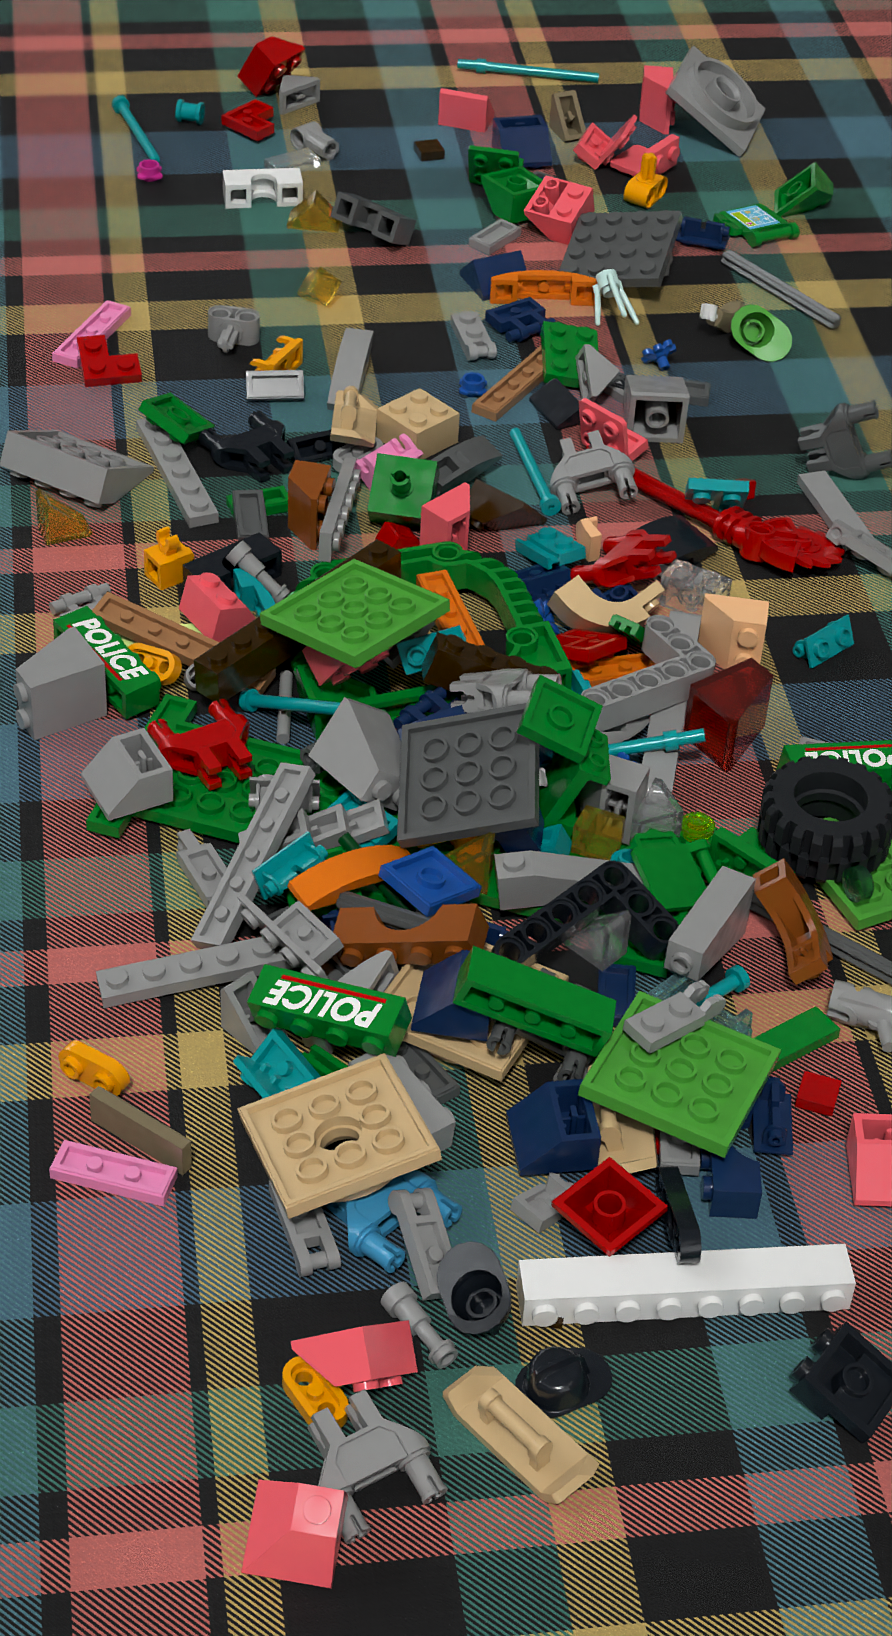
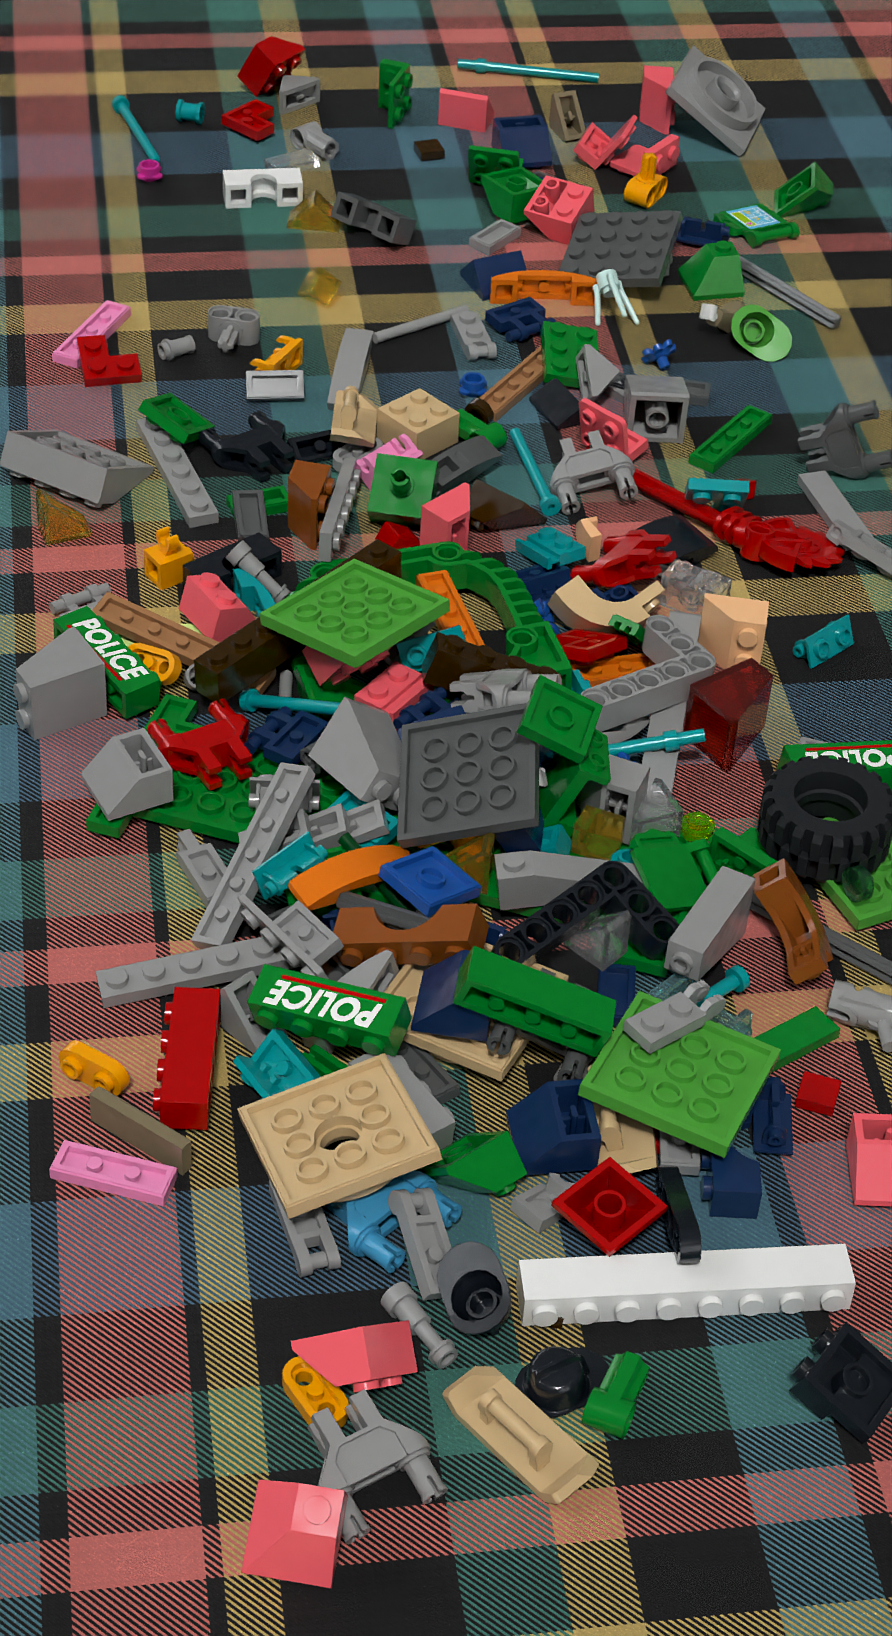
(171, 348): none -> light grey pin
(189, 1058): none -> red brick
(291, 736): none -> dark blue plate
(394, 89): none -> green bracket
(394, 689): none -> coral plate
(417, 324): none -> light grey bar
(472, 427): none -> green piece
(479, 1164): none -> green slope
(480, 410): none -> dark brown tile
(614, 1402): none -> green piece
(713, 272): none -> green slope
(730, 439): none -> green tile

